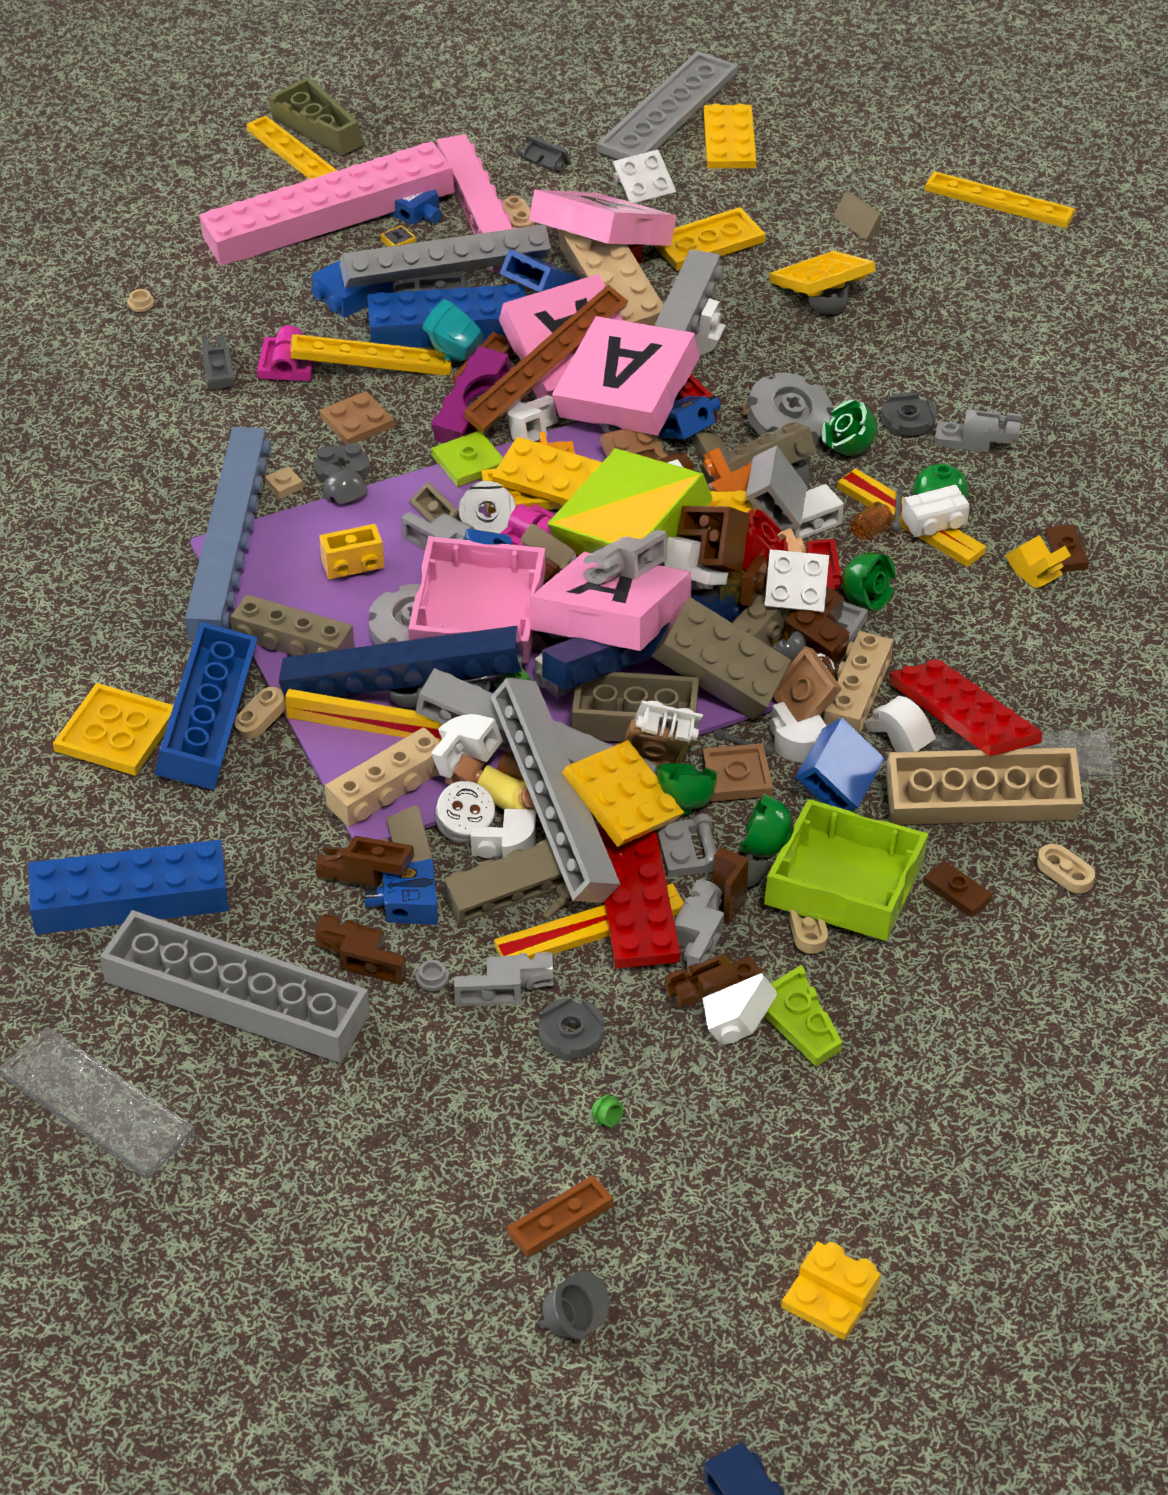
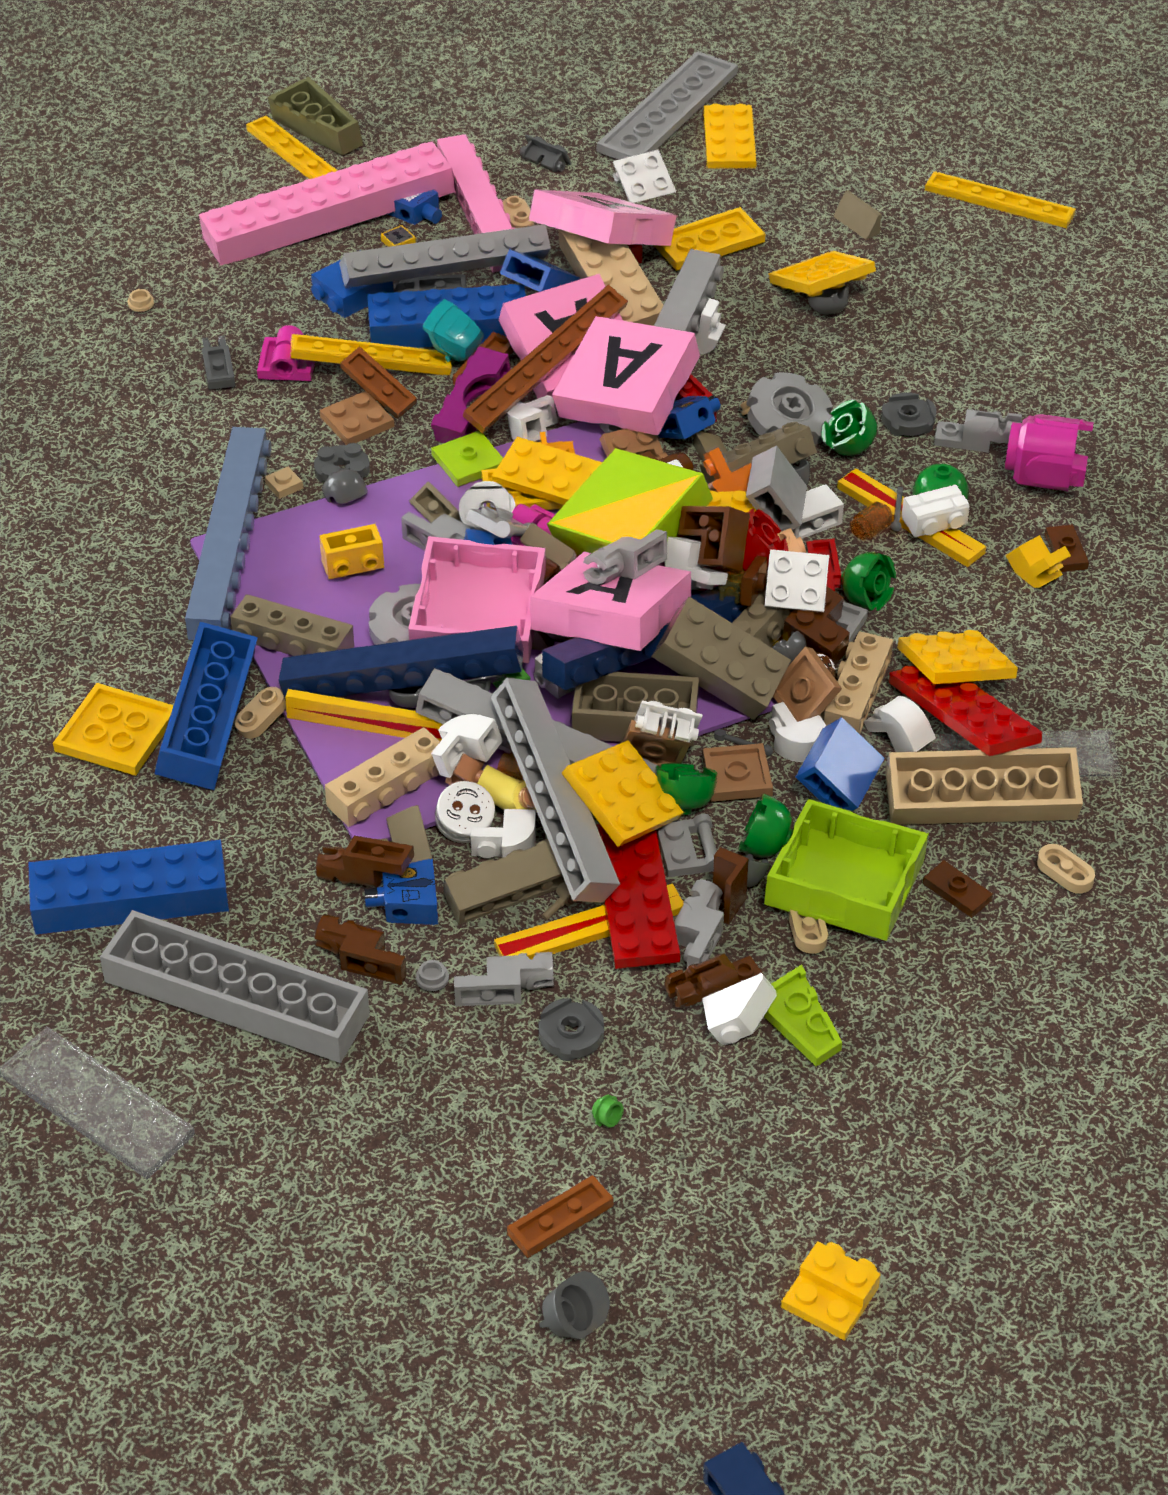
(378, 382): none -> dark orange plate
(497, 522): none -> light grey plate
(956, 657): none -> yellow plate
(1044, 452): none -> dark pink piece

